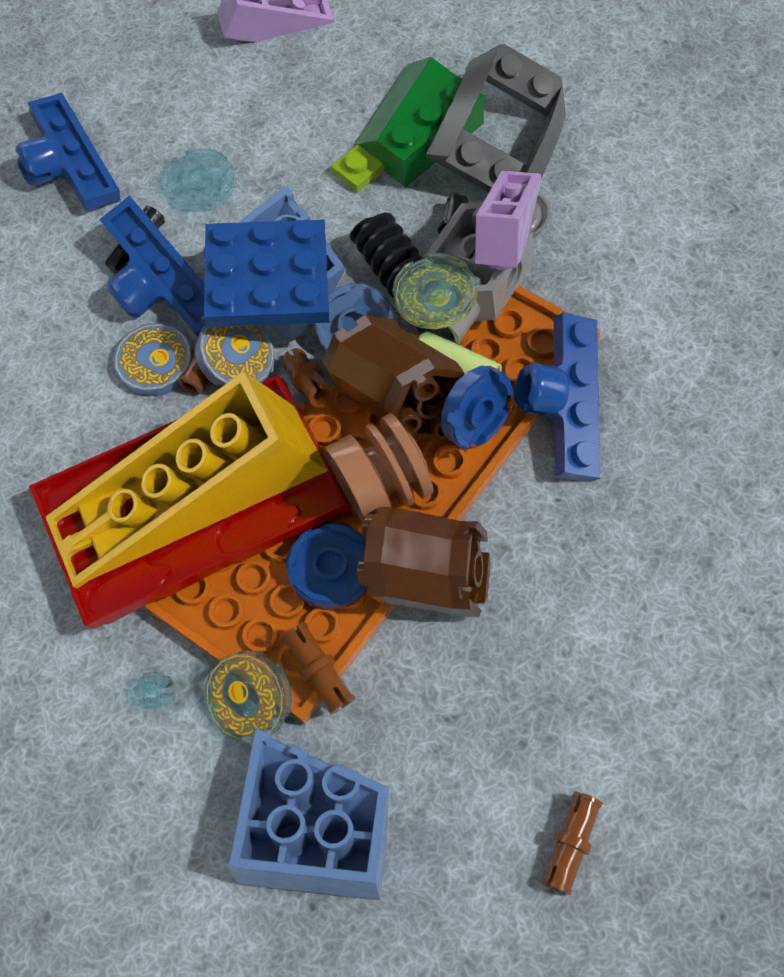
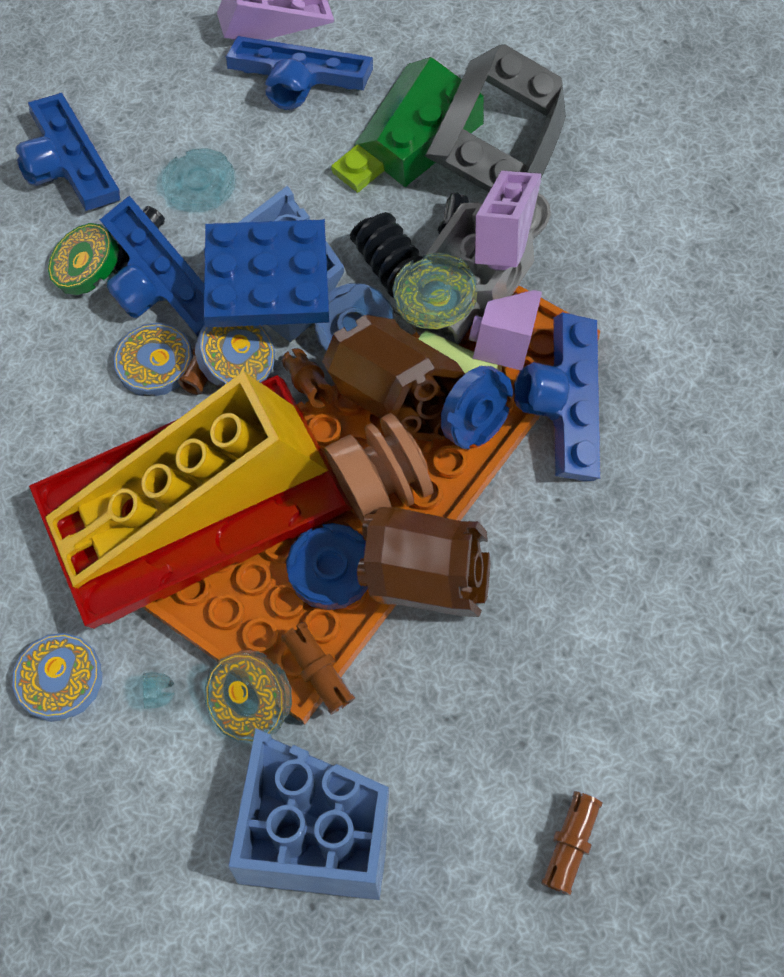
(57, 677): none -> tile
(83, 259): none -> tile
(297, 68): none -> blue plate
(506, 329): none -> lavender slope

